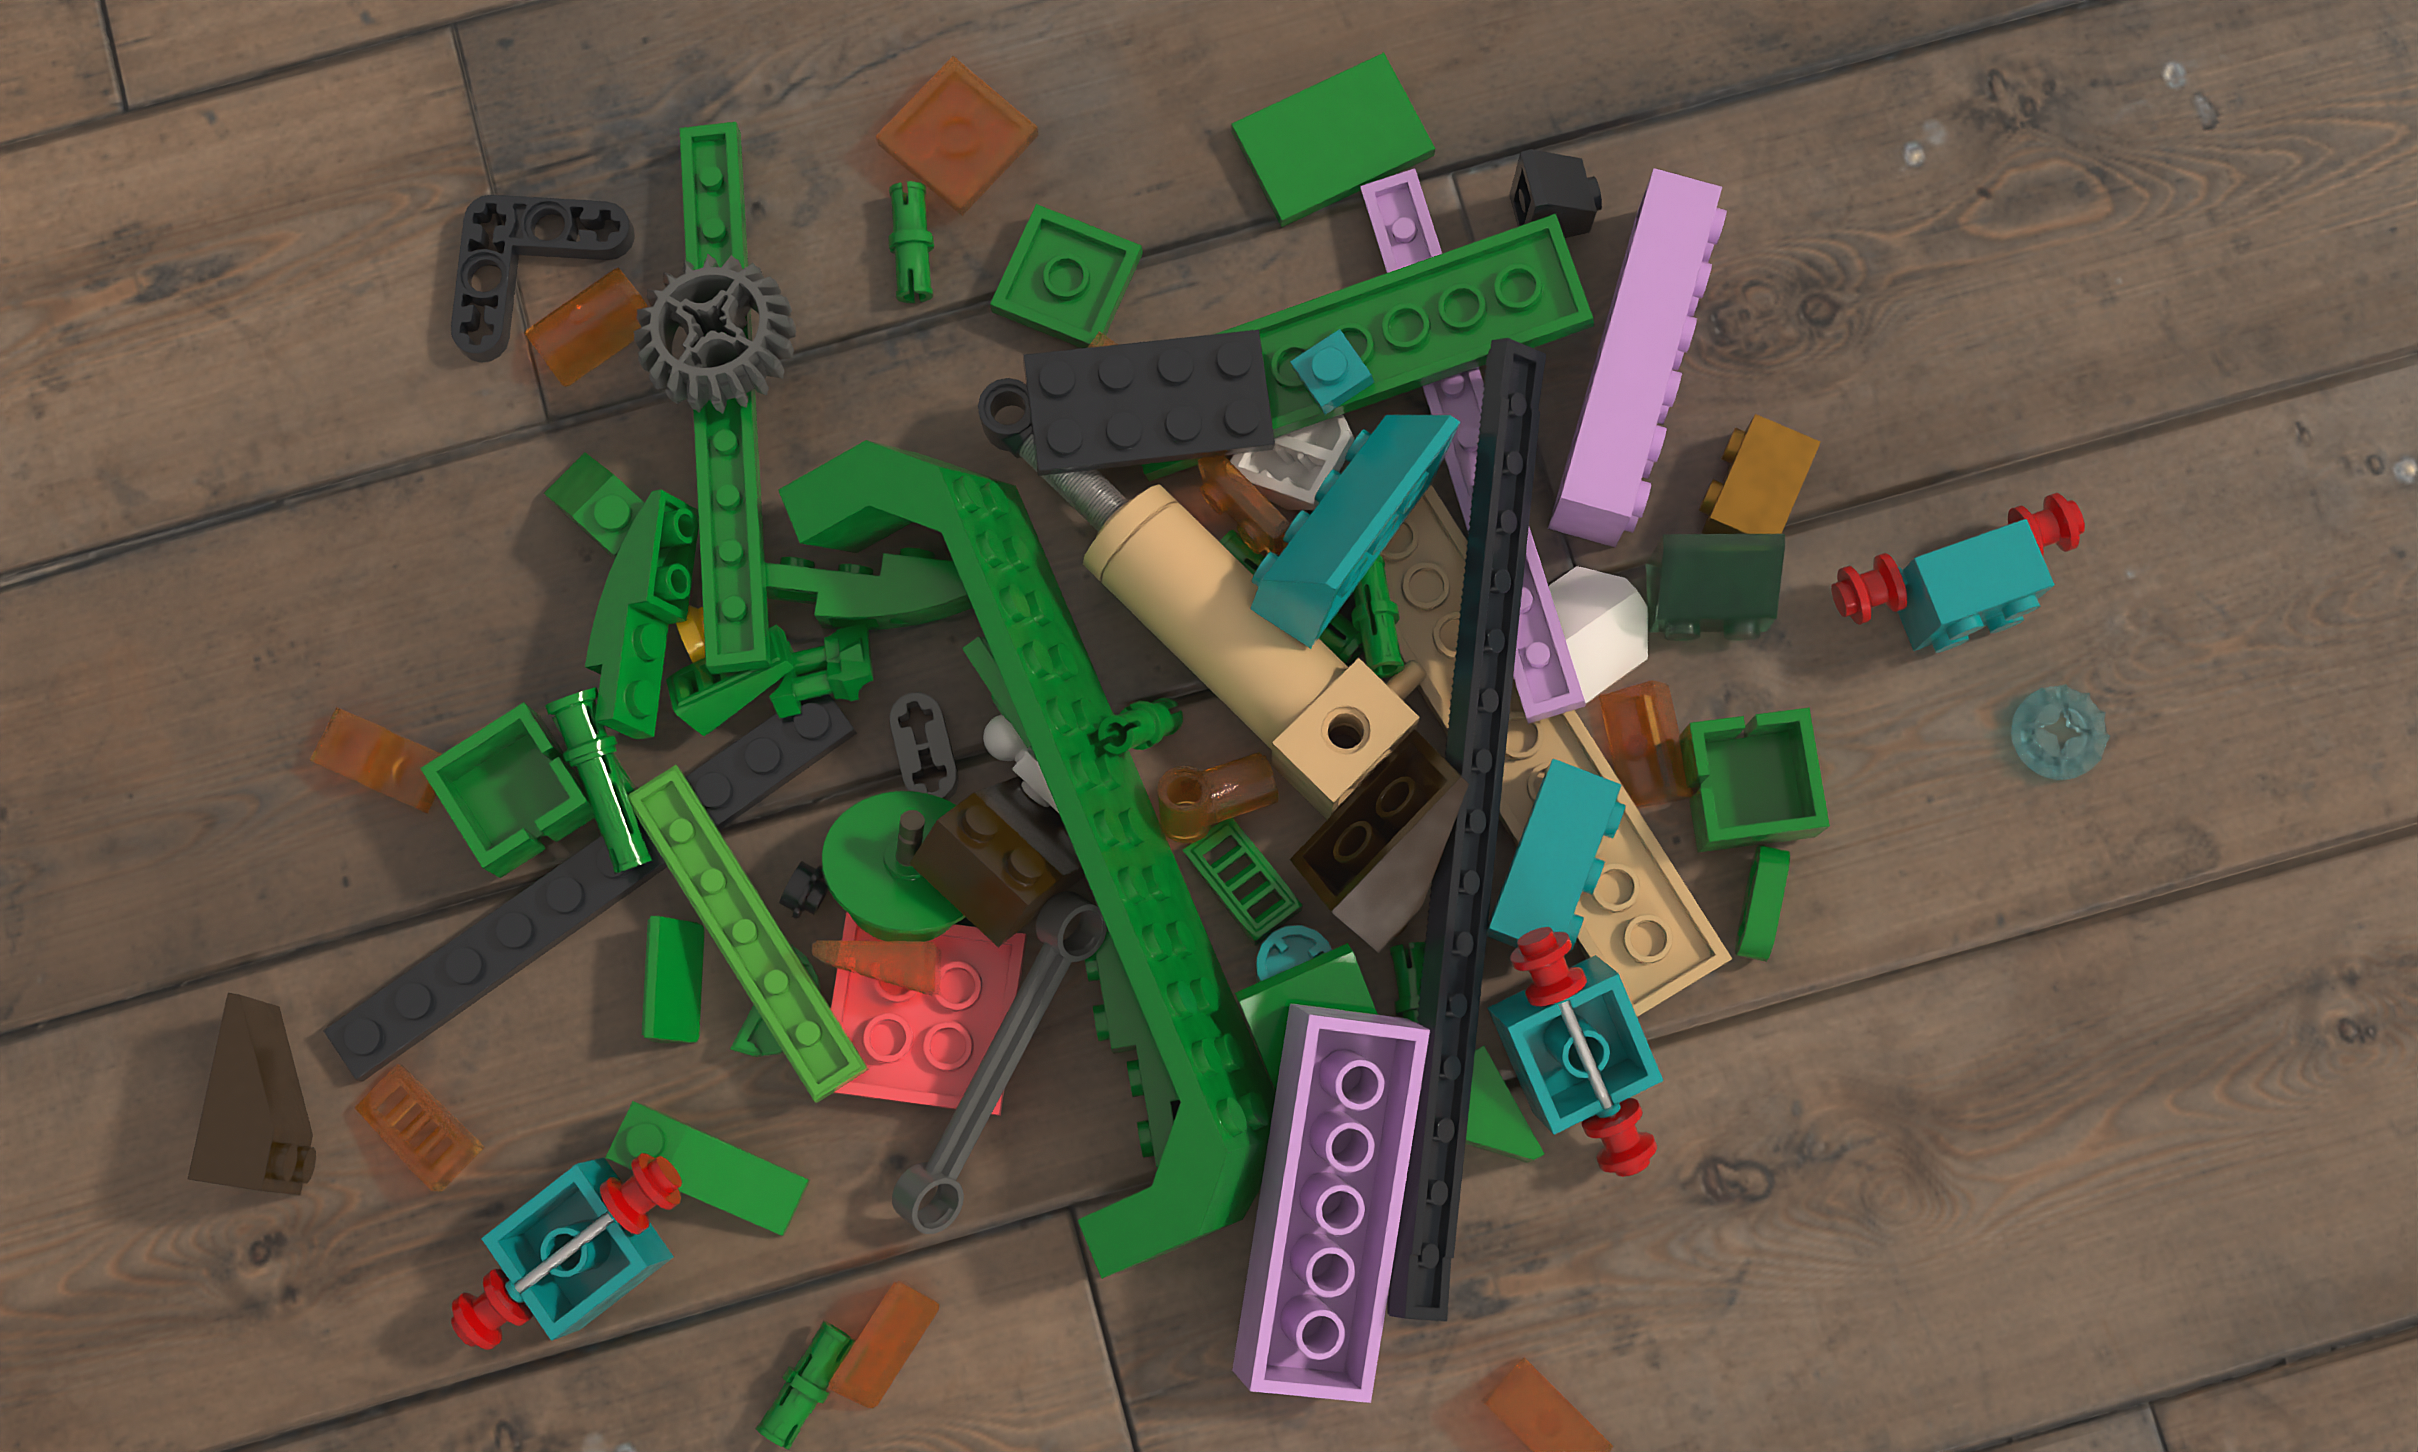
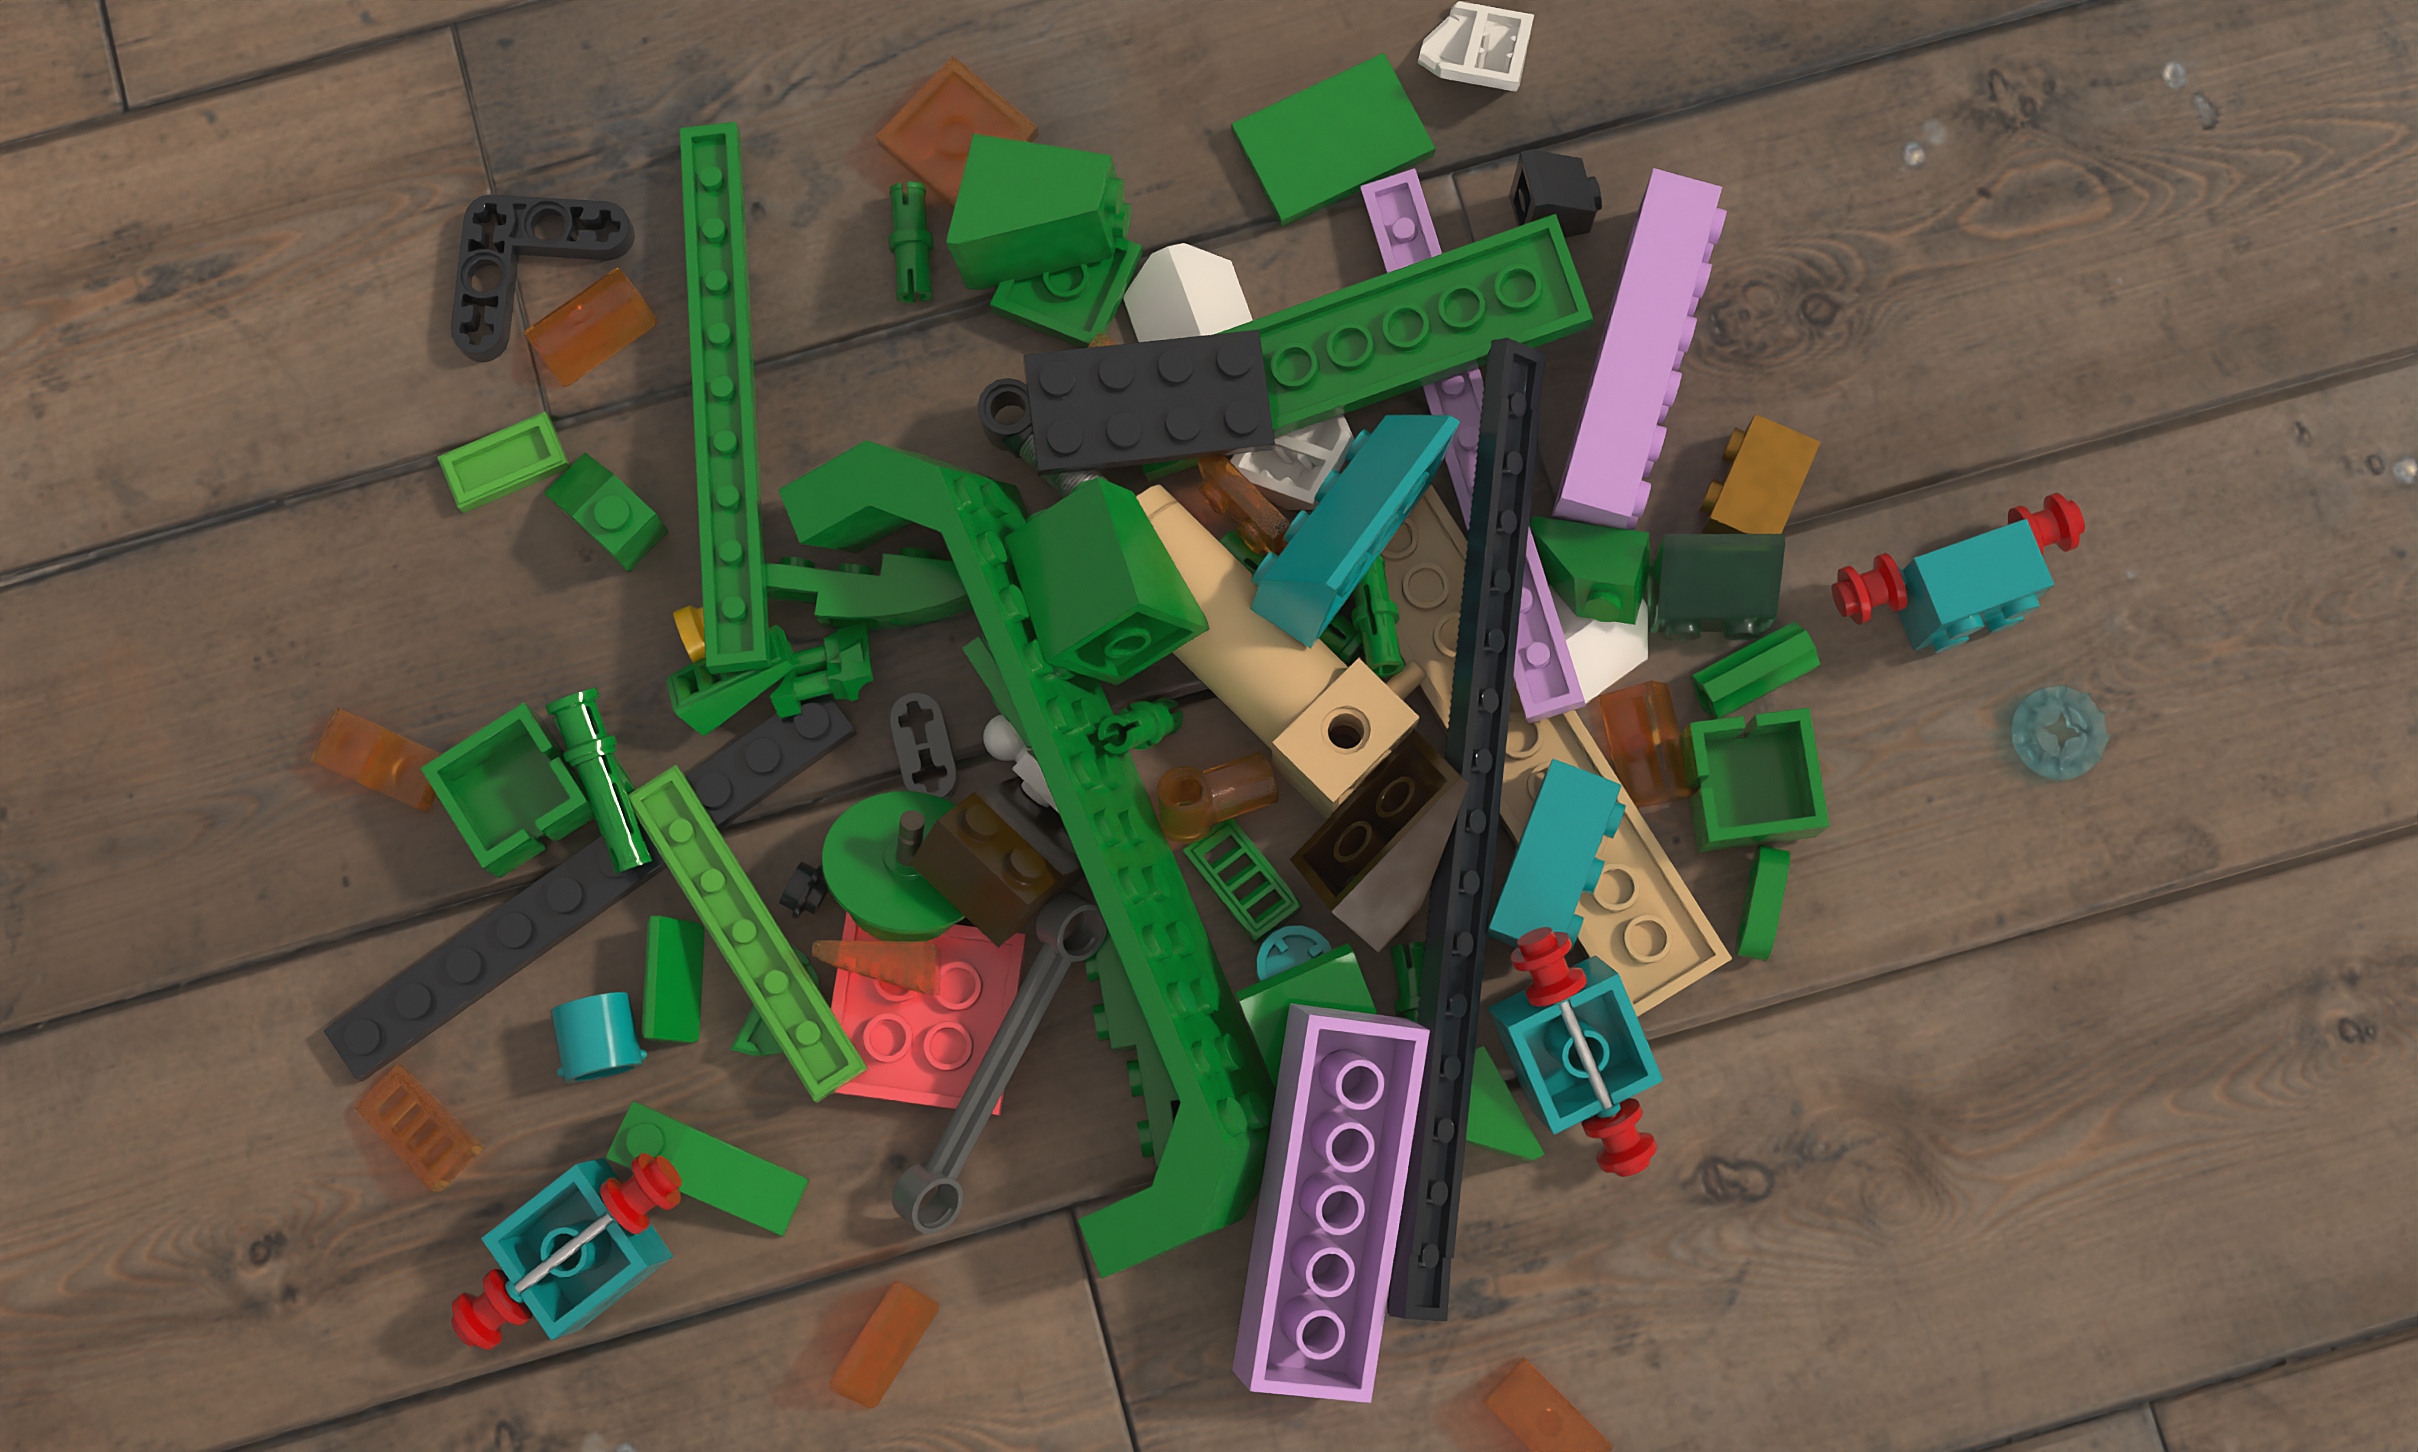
(253, 1111): dark brown slope -> none
(503, 462): none -> bright green tile
(596, 1037): none -> teal piece
(639, 600): green slope -> none
(720, 363): dark grey gear -> none
(805, 1385): green pin -> none
(1033, 211): none -> green slope
(1102, 584): none -> green slope
(1184, 295): none -> white slope
(1332, 372): teal plate -> none
(1479, 46): none -> white slope
(1594, 567): none -> green slope
(1755, 671): none -> green axle

